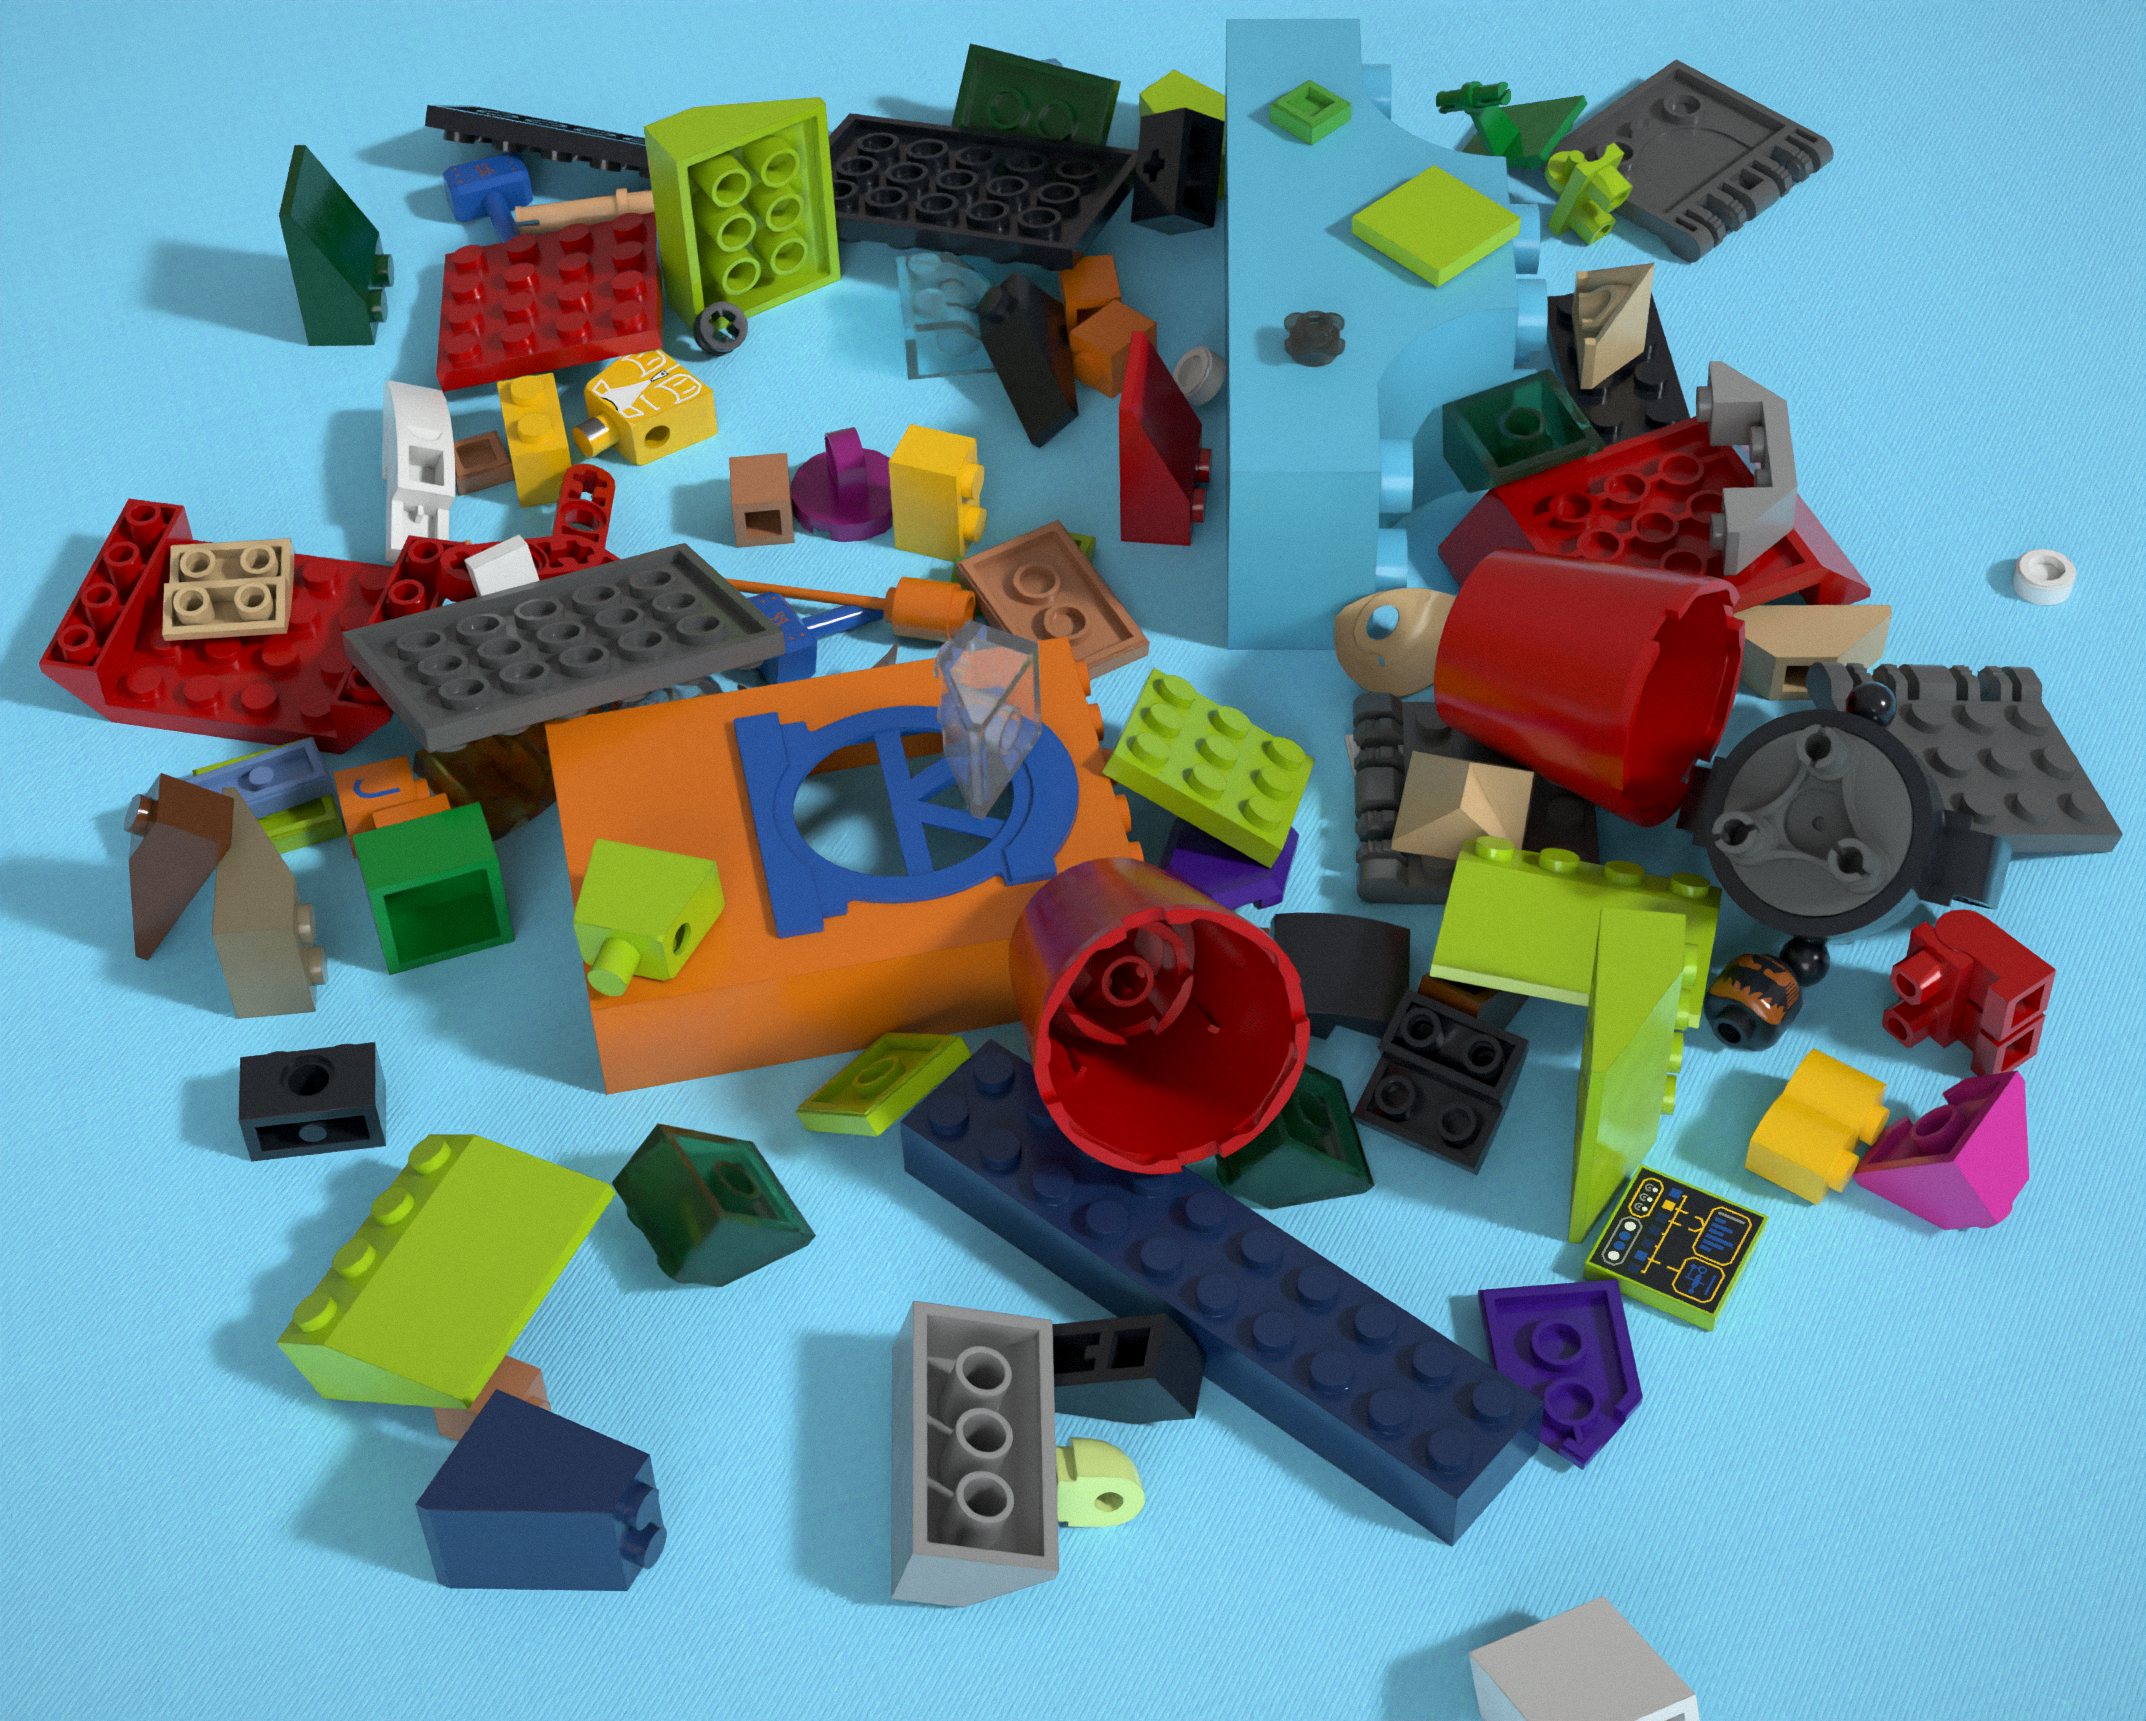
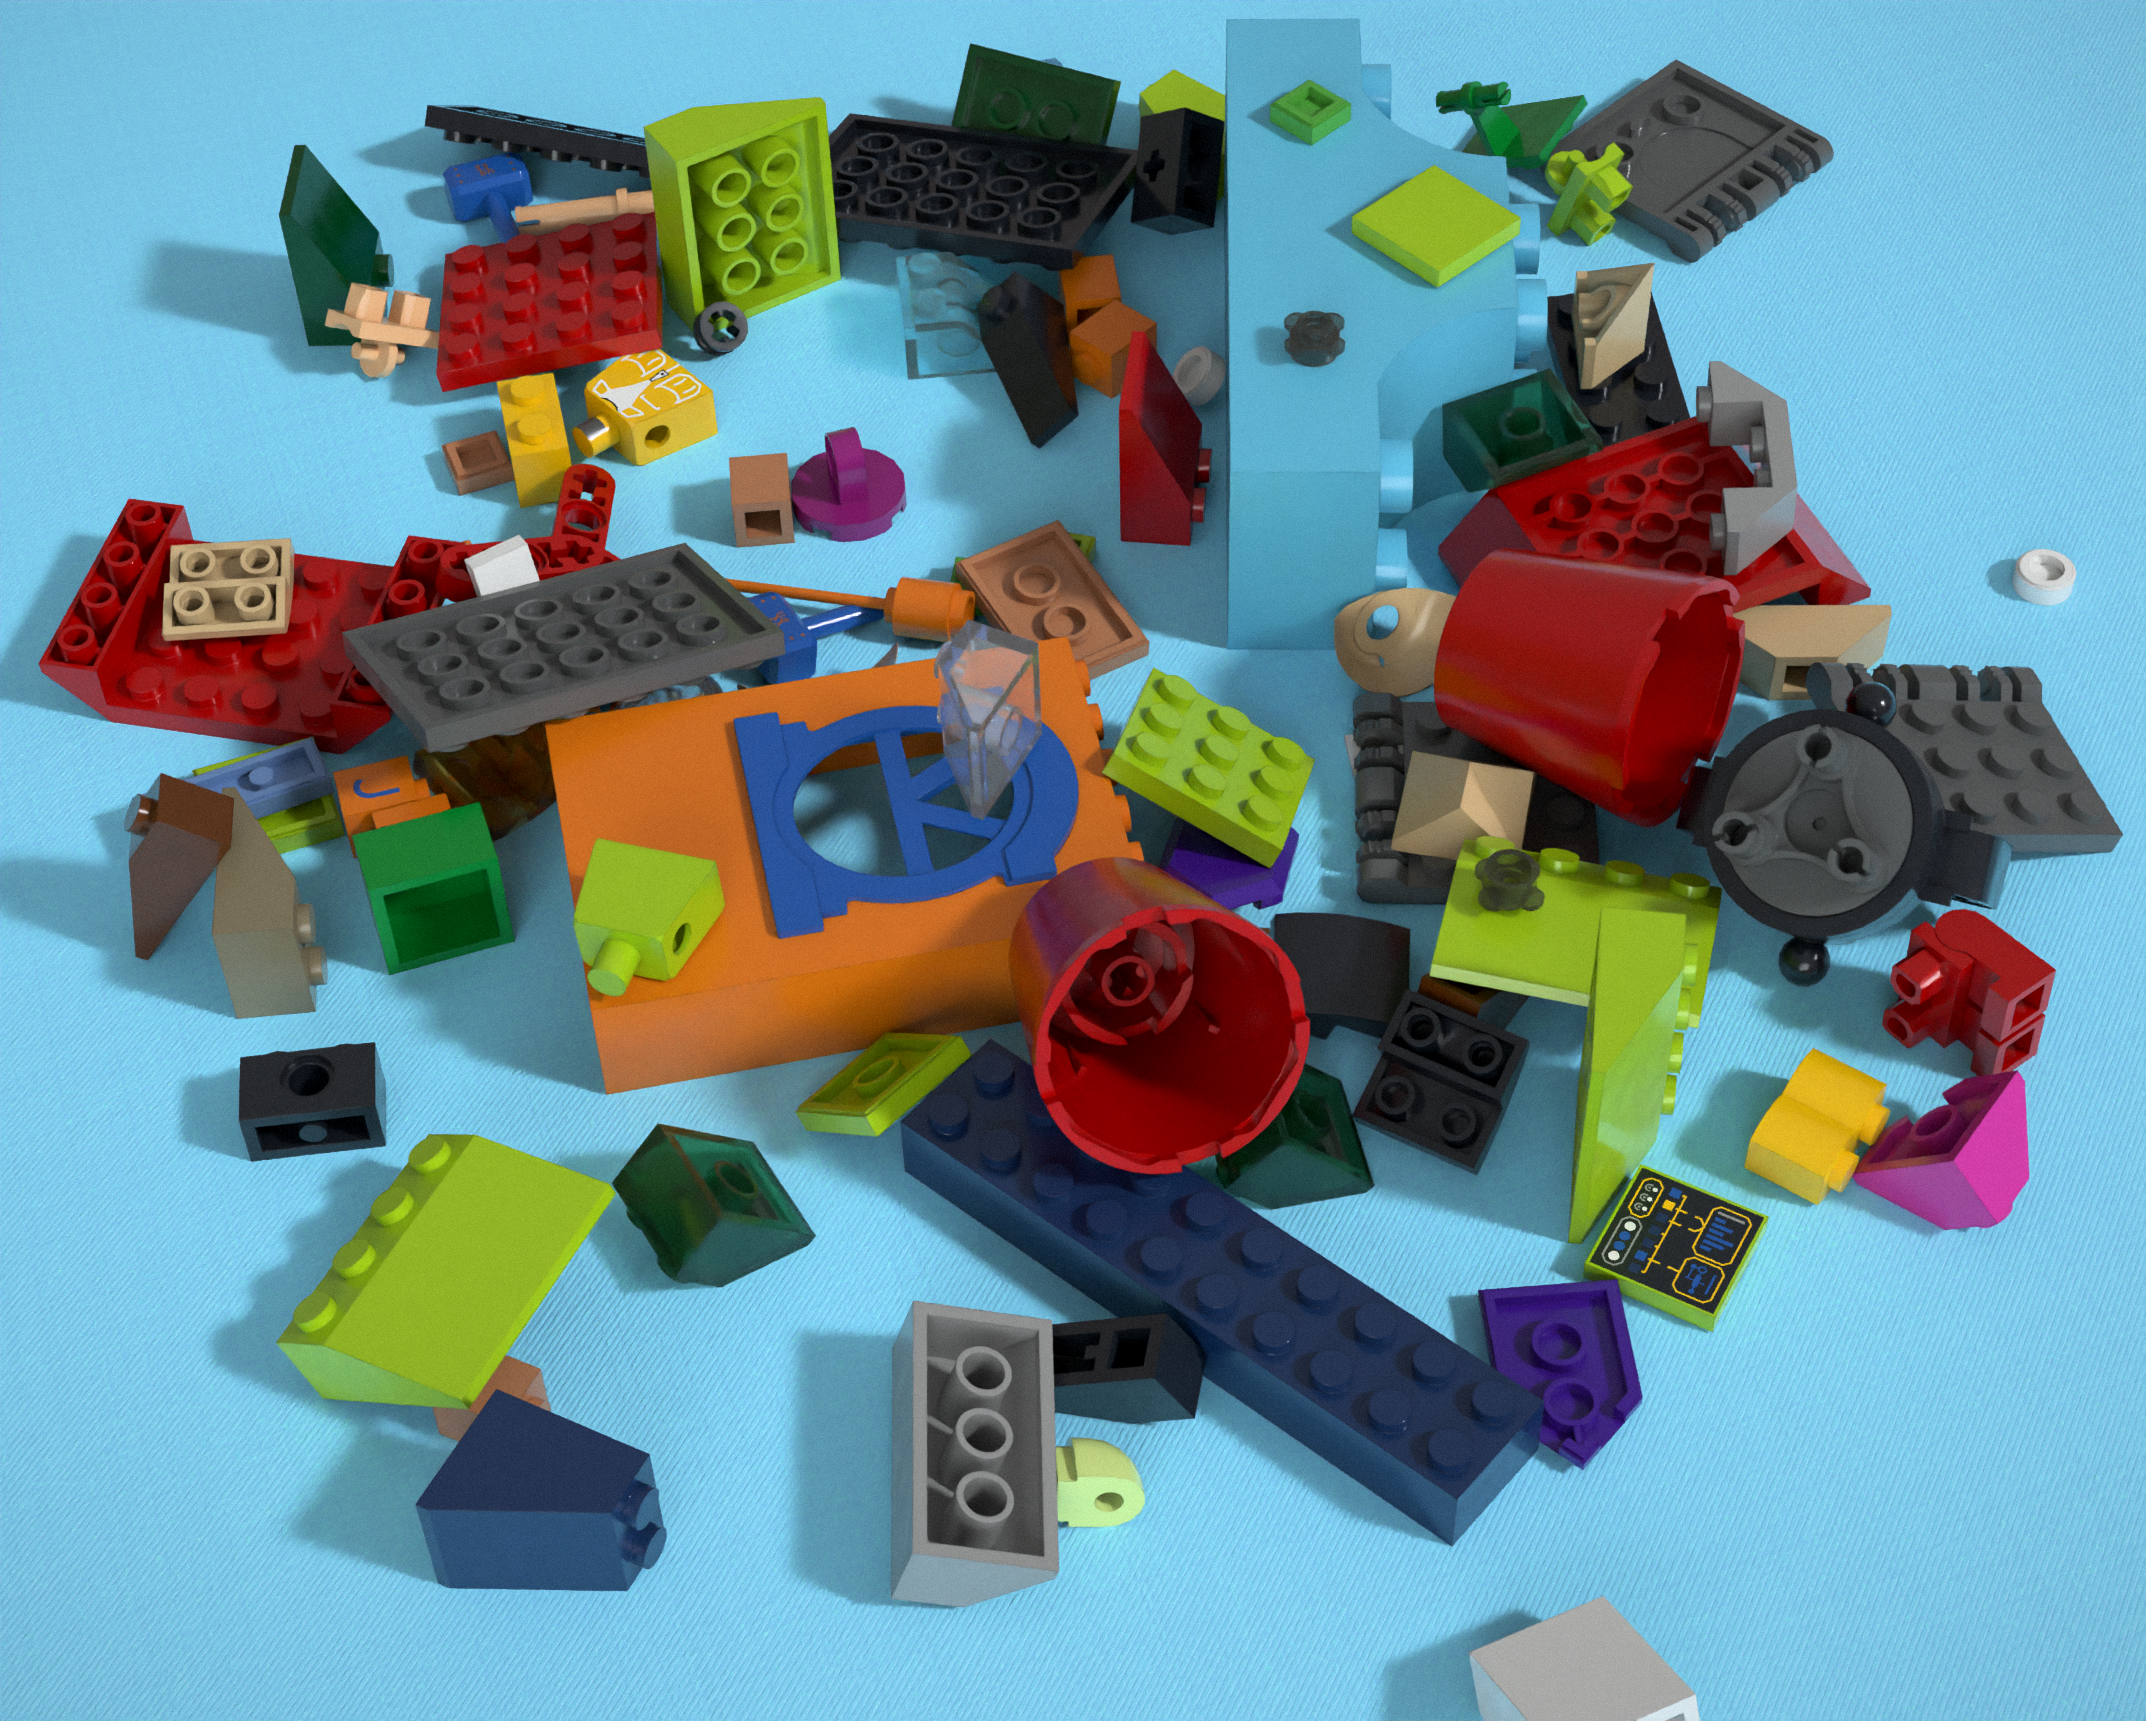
(381, 334): none -> light nougat hips
(416, 464): white slope -> none
(936, 493): yellow brick -> none
(1509, 881): none -> clear smoke plate
(1754, 999): black head -> none

